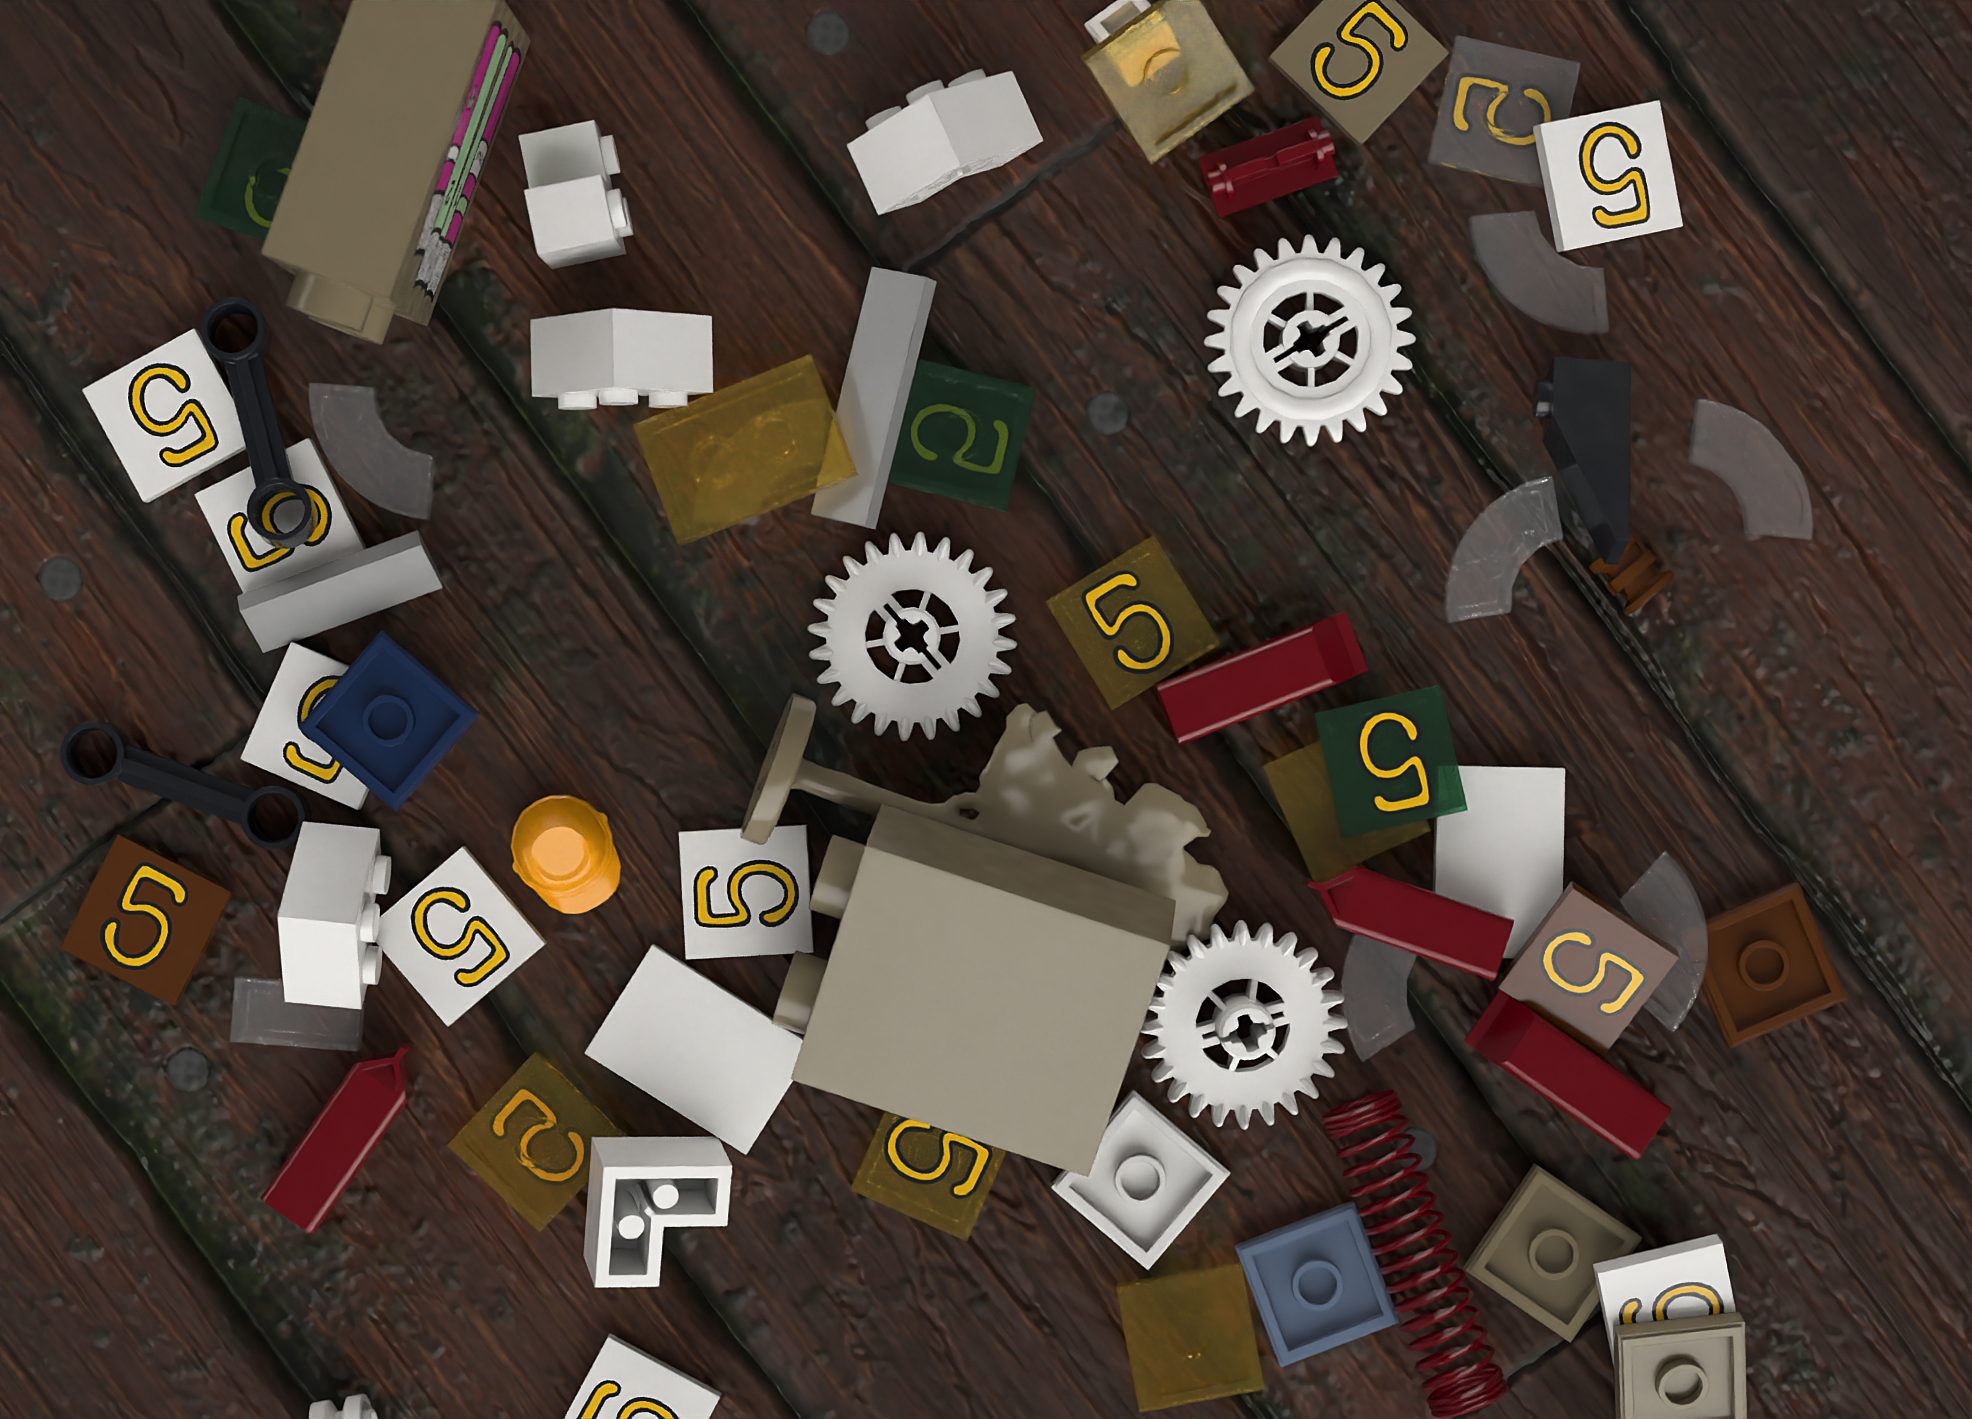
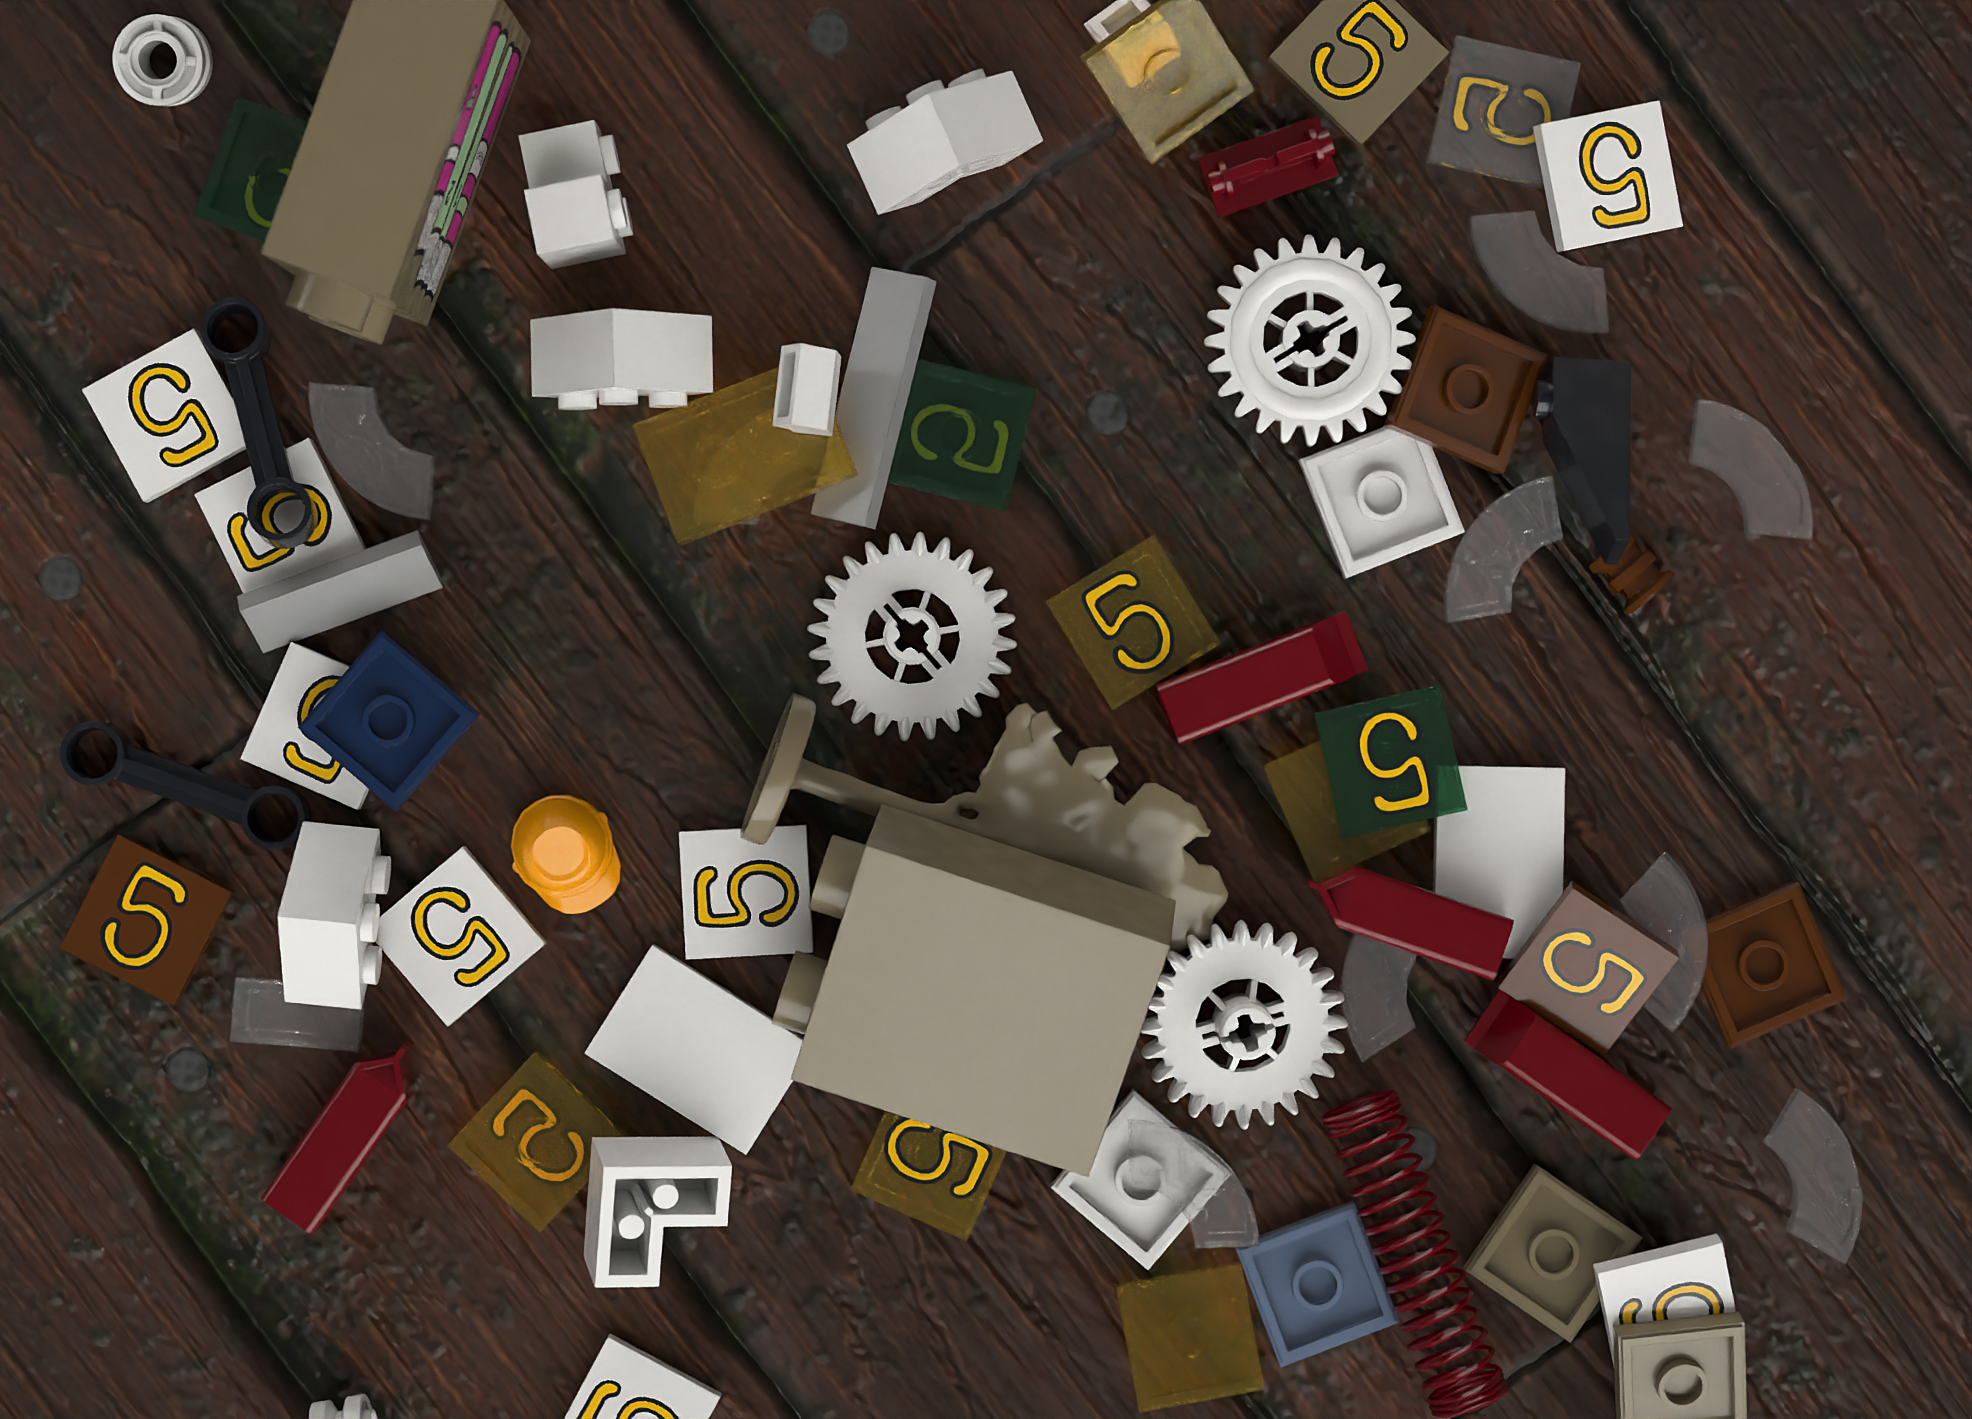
(133, 54): none -> white wheel
(807, 389): none -> white piece
(1193, 1179): none -> clear tile
(1380, 498): none -> white tile
(1466, 390): none -> reddish brown tile
(1822, 1176): none -> clear tile

